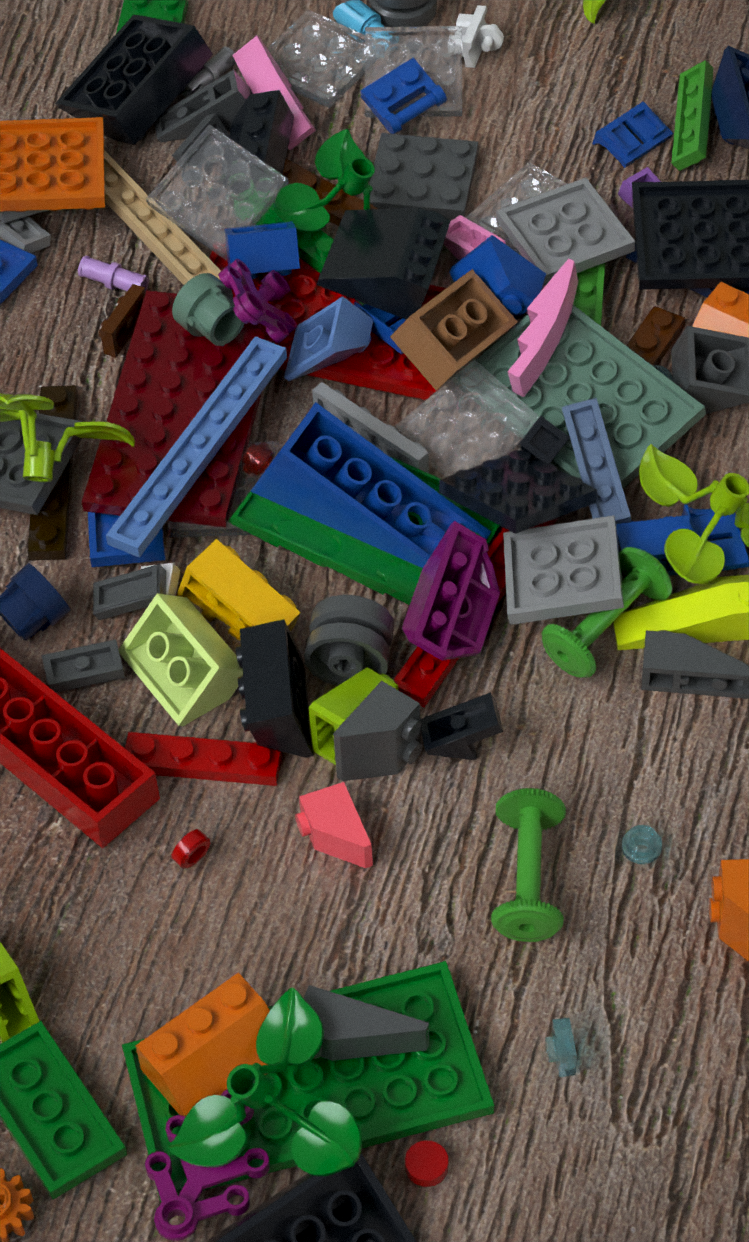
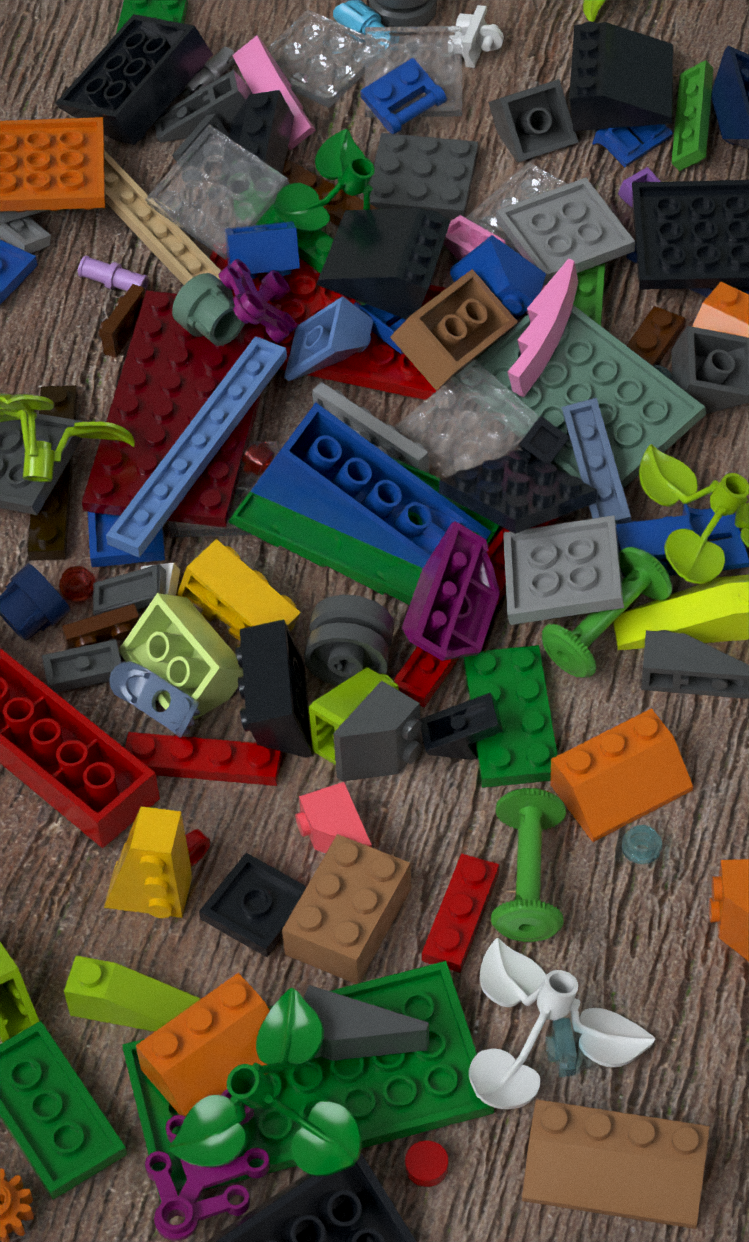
(71, 579): none -> clear red plate
(101, 627): none -> reddish brown plate
(122, 996): none -> lime slope
(141, 687): none -> sand blue piece
(153, 866): none -> yellow wedge
(253, 904): none -> black plate
(347, 909): none -> medium nougat brick
(460, 912): none -> red plate
(514, 978): none -> white plant
(527, 740): none -> green plate
(534, 121): none -> dark grey slope
(615, 1163): none -> medium nougat slope
(619, 78): none -> black slope
(620, 775): none -> orange slope

